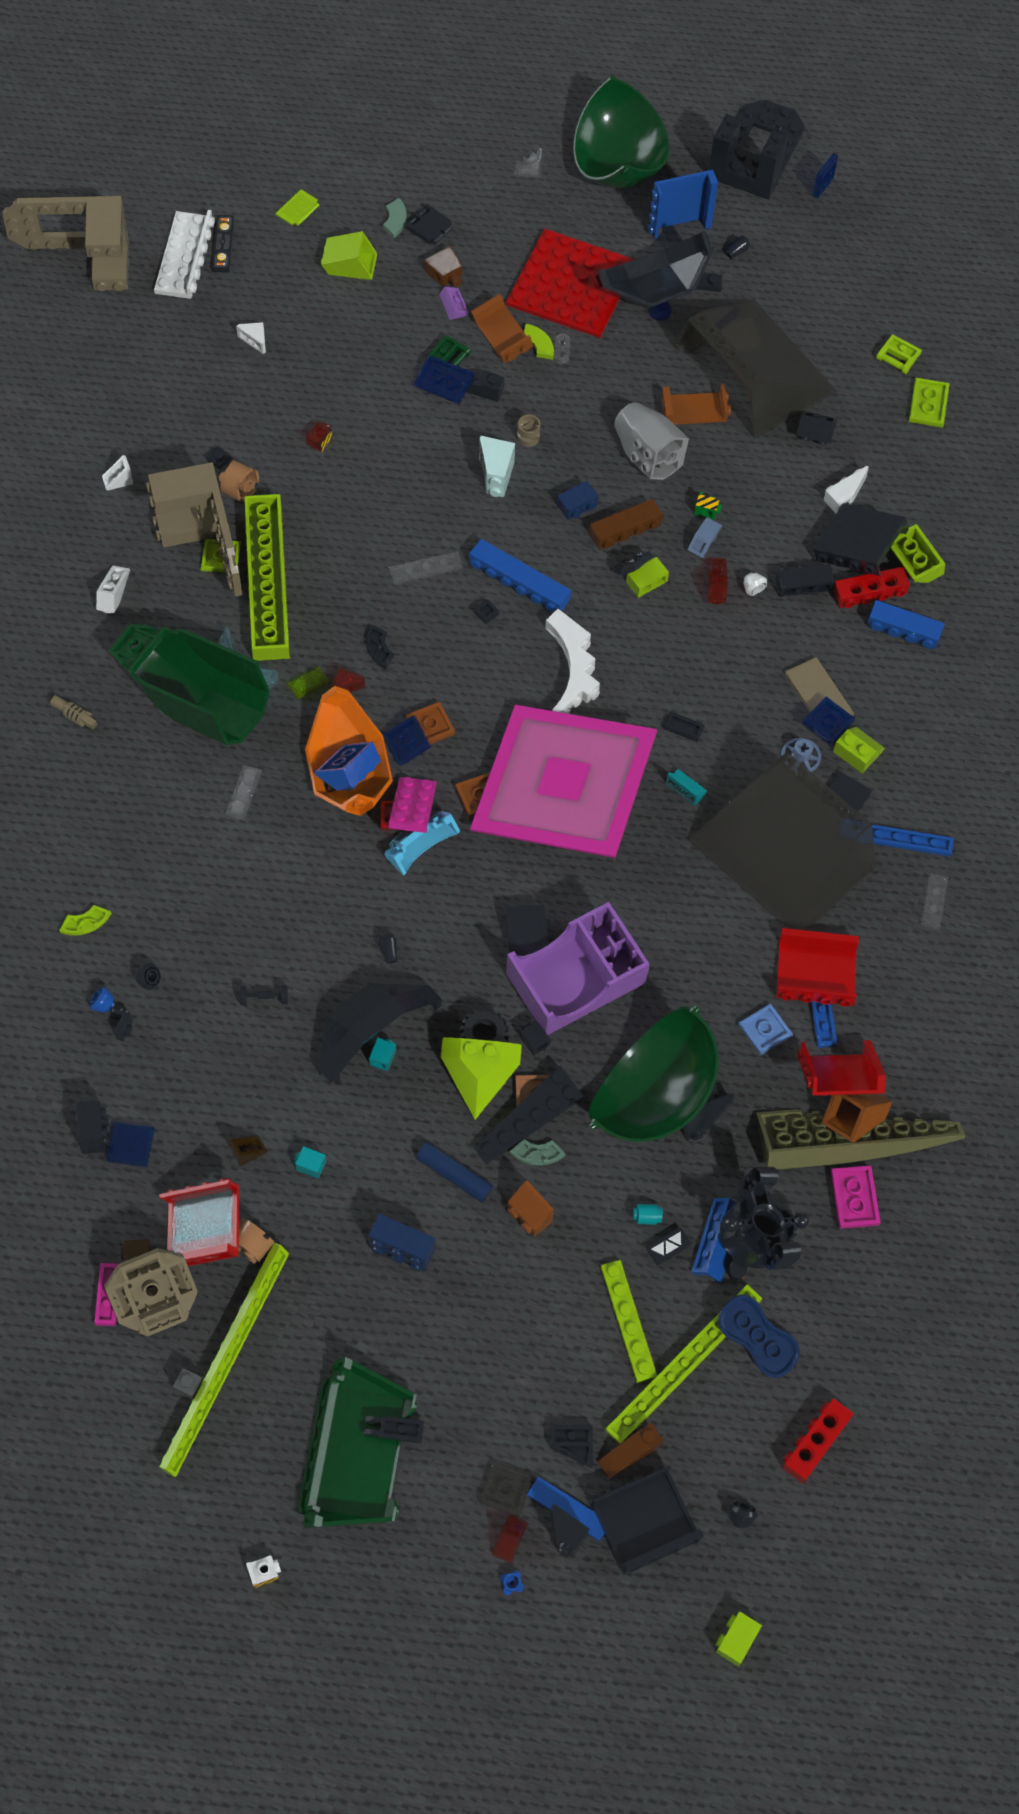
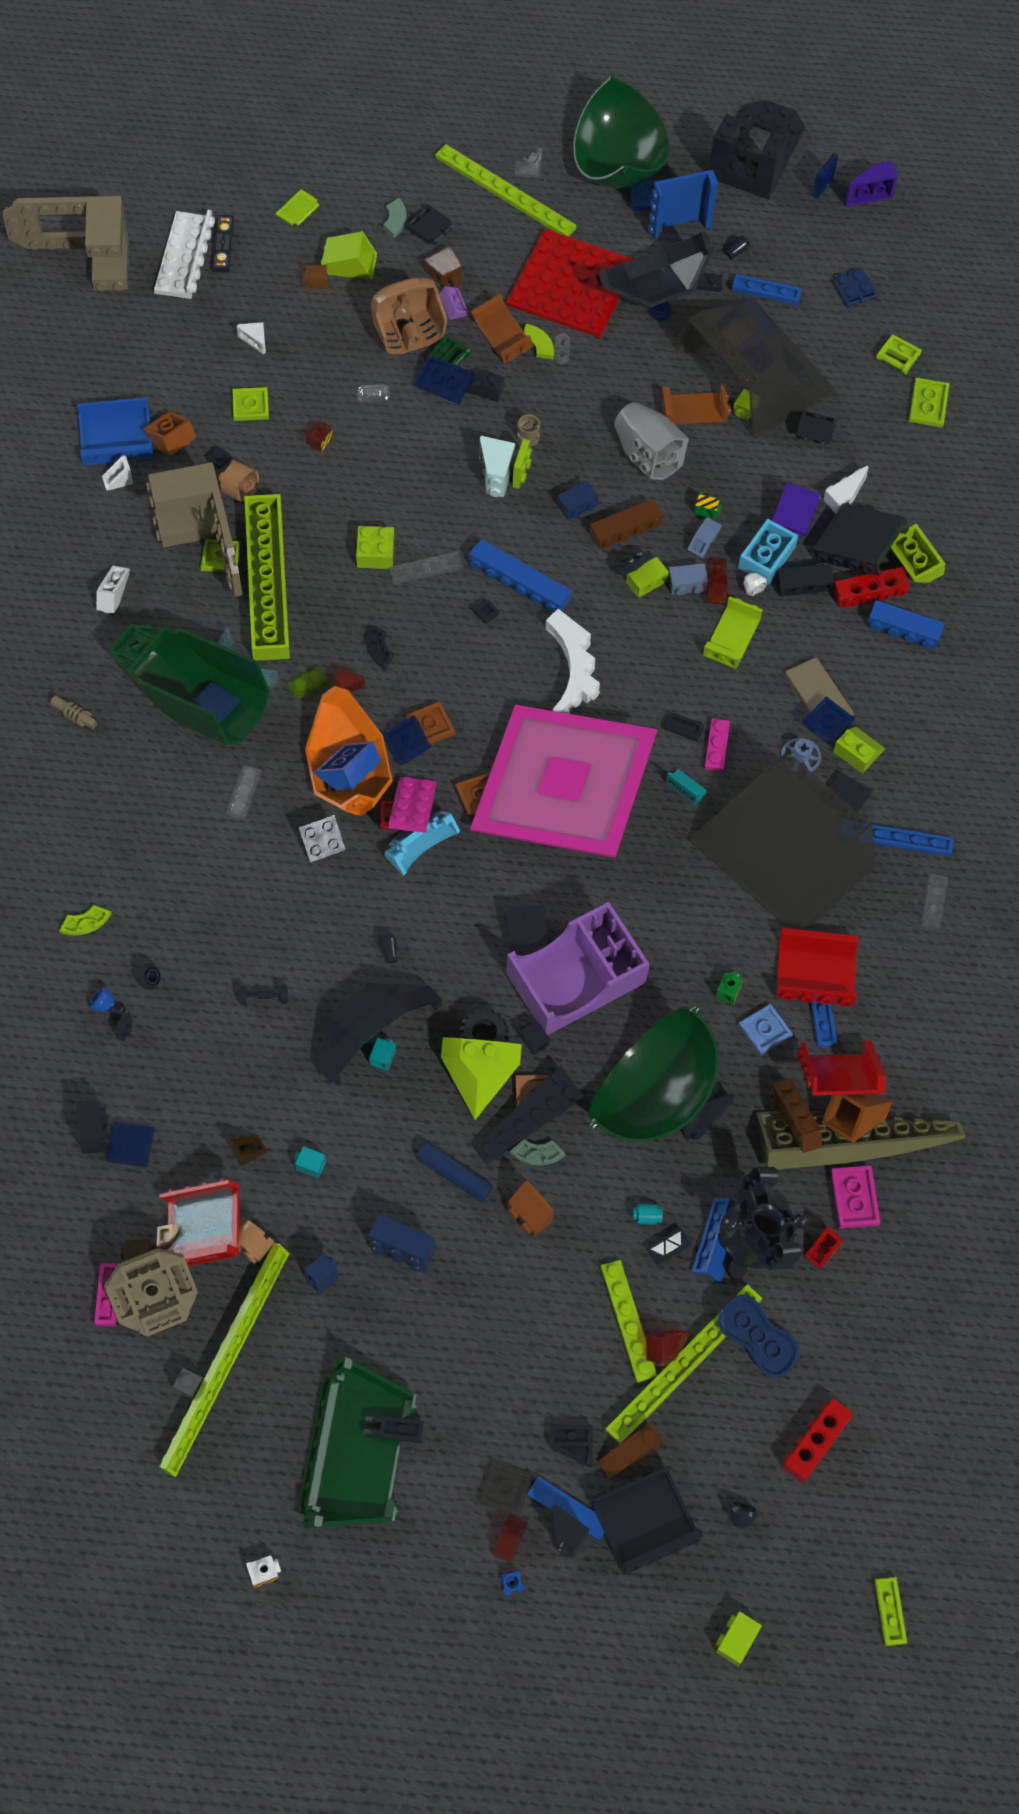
(114, 430): none -> blue panel
(166, 1234): none -> tan tile
(170, 433): none -> dark orange slope
(217, 700): none -> dark blue tile
(250, 404): none -> lime tile
(316, 277): none -> clear orange brick
(322, 838): none -> hinge
(322, 1273): none -> dark blue brick
(373, 393): none -> clear beam
(375, 547): none -> lime brick
(406, 300): none -> medium nougat piece
(505, 191): none -> lime plate
(522, 463): none -> lime plate
(642, 195): none -> blue tile
(665, 1346): none -> clear red slope
(688, 579): none -> sand blue brick
(717, 745): none -> dark pink plate
(726, 992): none -> green brick
(733, 632): none -> lime panel
(742, 405): none -> lime brick
(766, 289): none -> blue plate
(768, 550): none -> medium azure brick
(797, 509): none -> dark purple slope
(797, 1115): none -> reddish brown brick
(824, 1248): none -> red slope
(854, 287): none -> dark blue plate
(872, 185): none -> dark purple slope
(890, 1611): none -> lime tile

